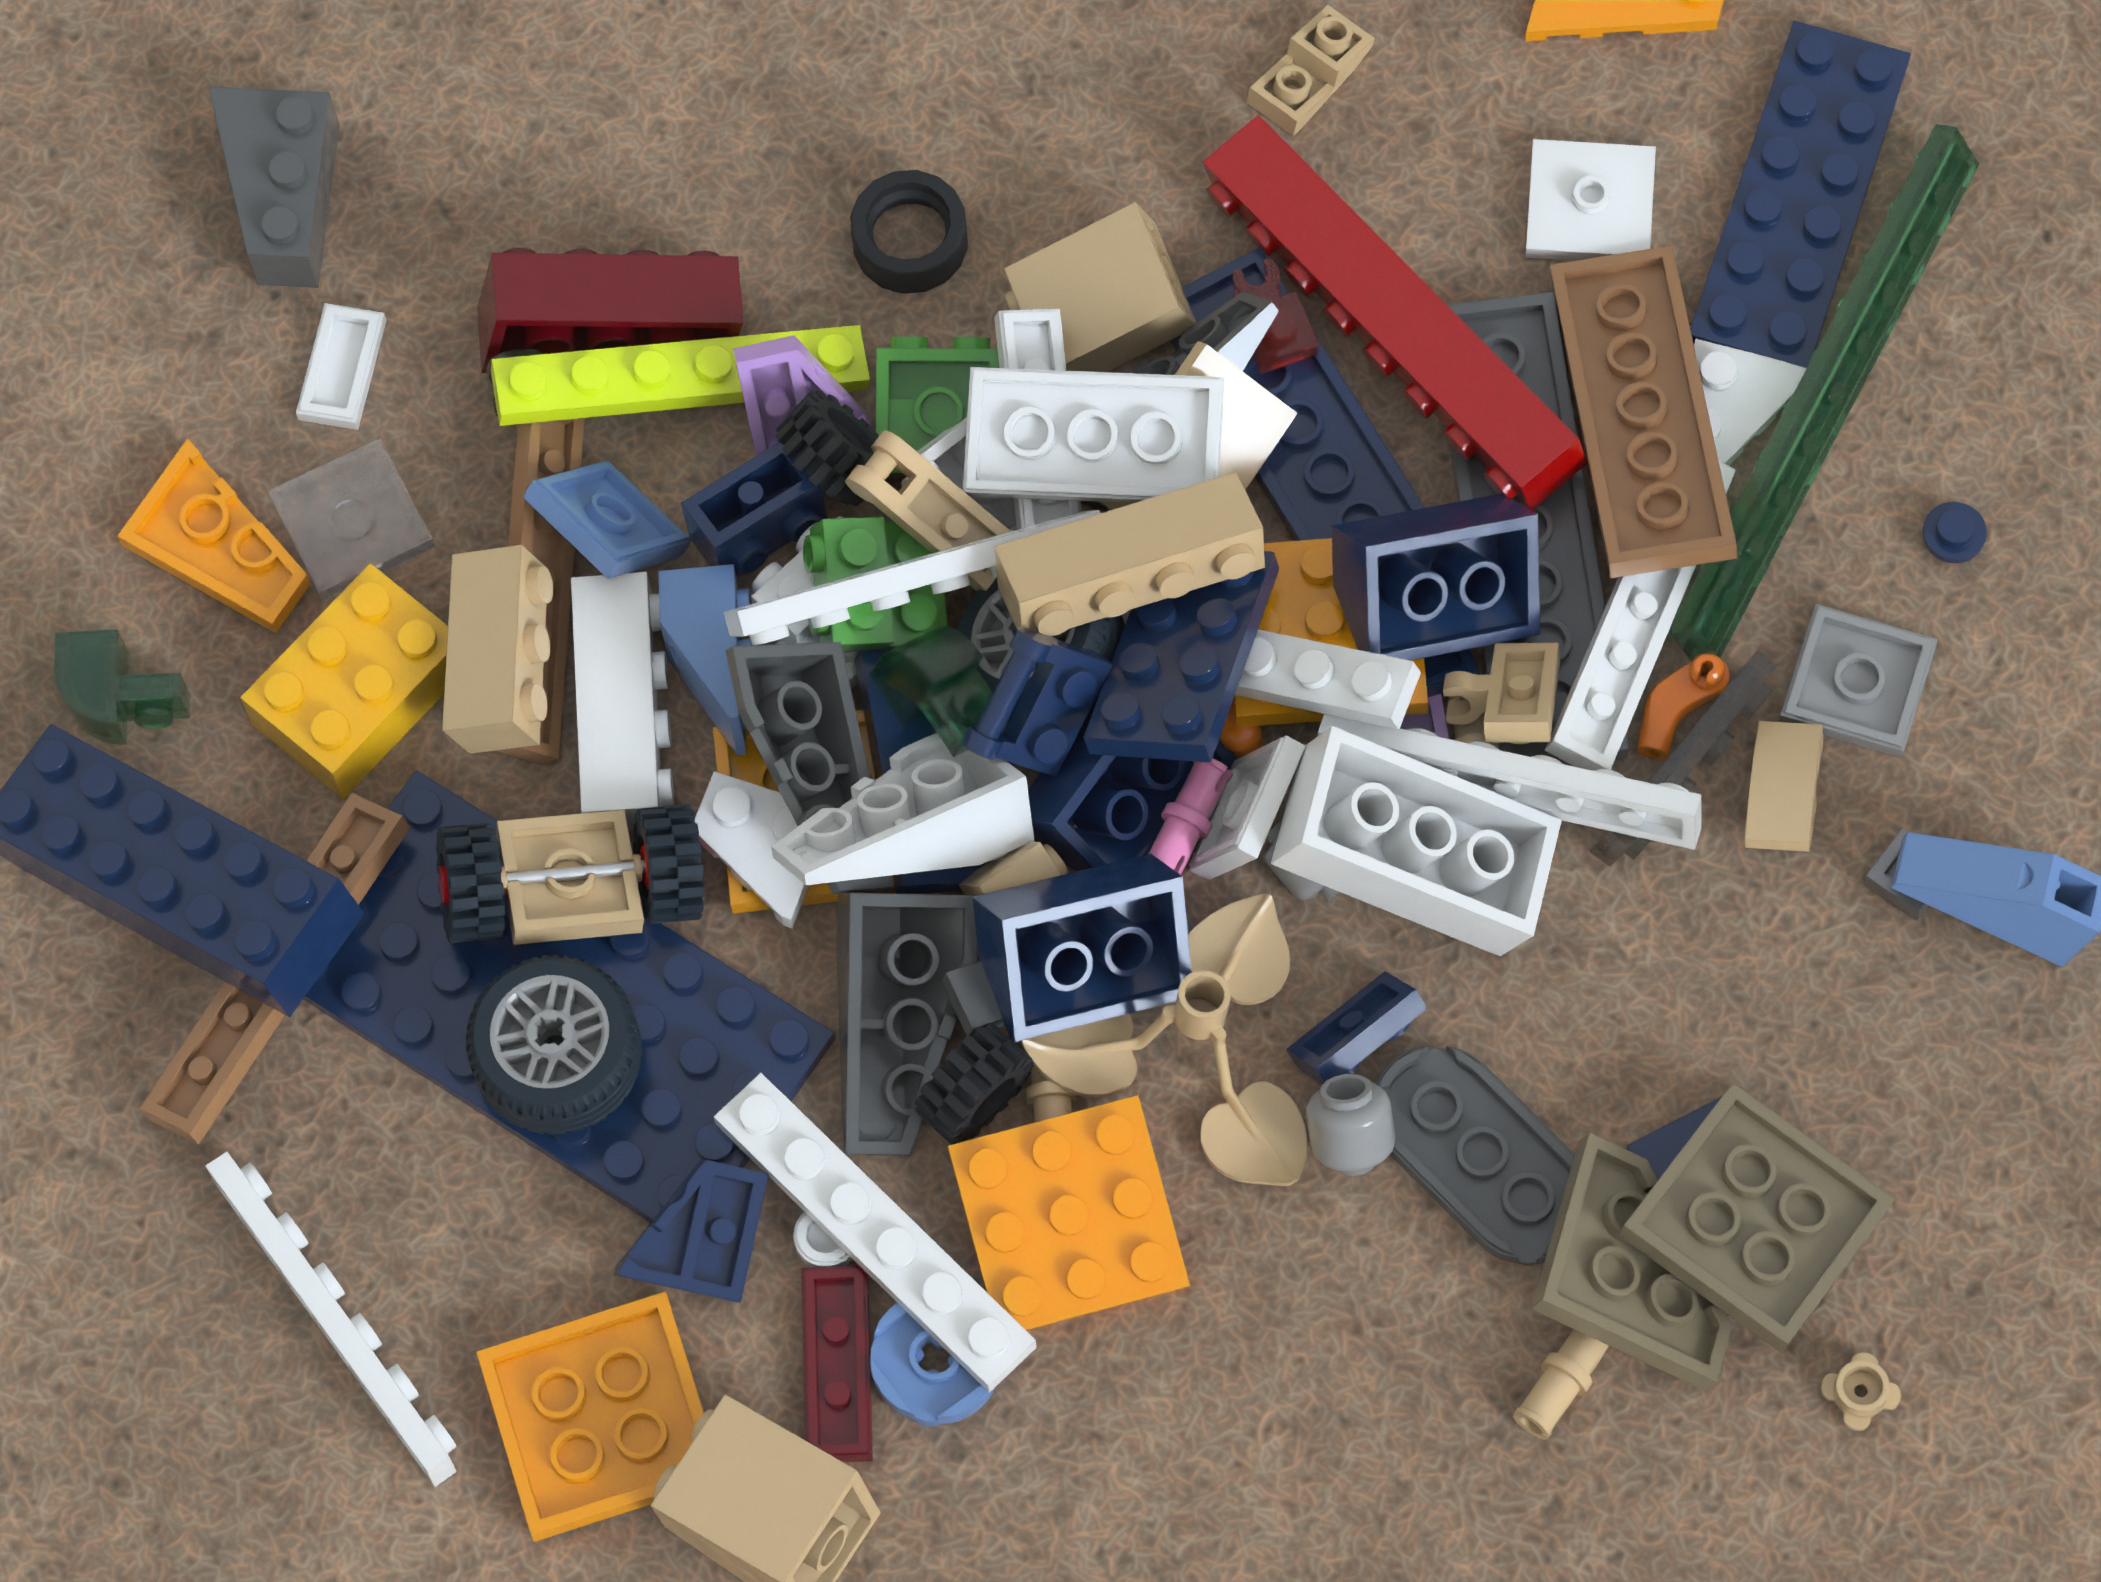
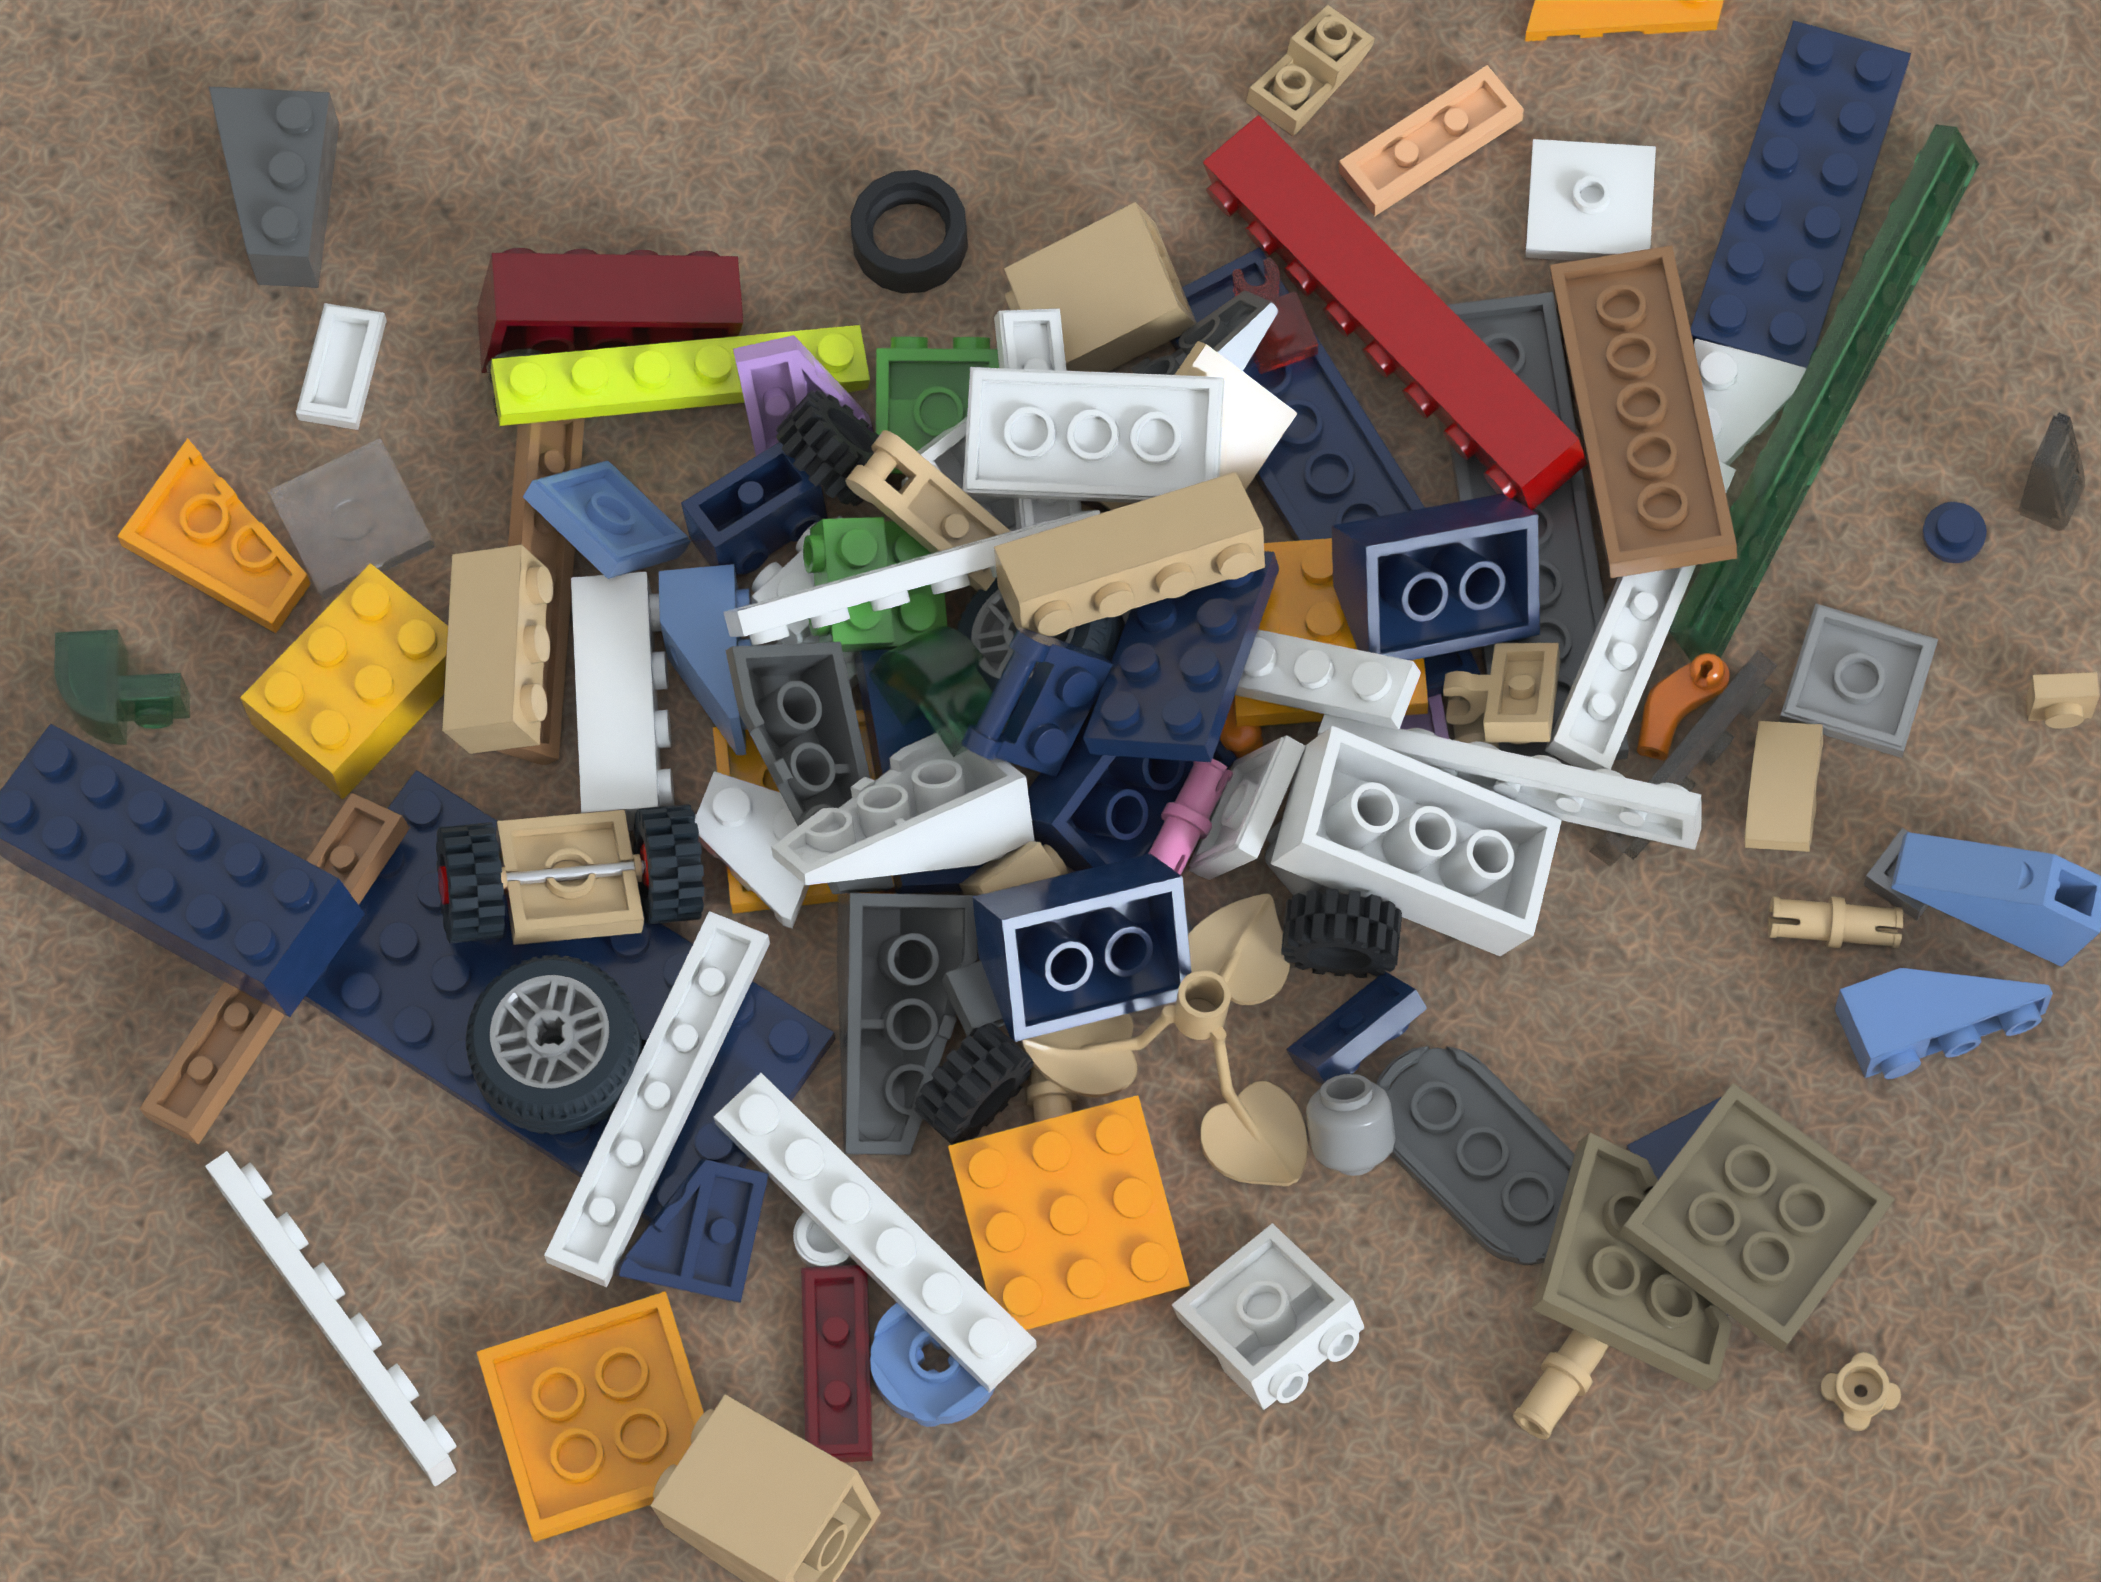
(657, 1099): none -> white plate
(1271, 1317): none -> white plate
(1341, 933): none -> black tyre
(1430, 140): none -> light nougat plate
(1835, 922): none -> tan pin
(1922, 1012): none -> medium blue slope
(2054, 477): none -> clear smoke slope
(2062, 698): none -> tan plate

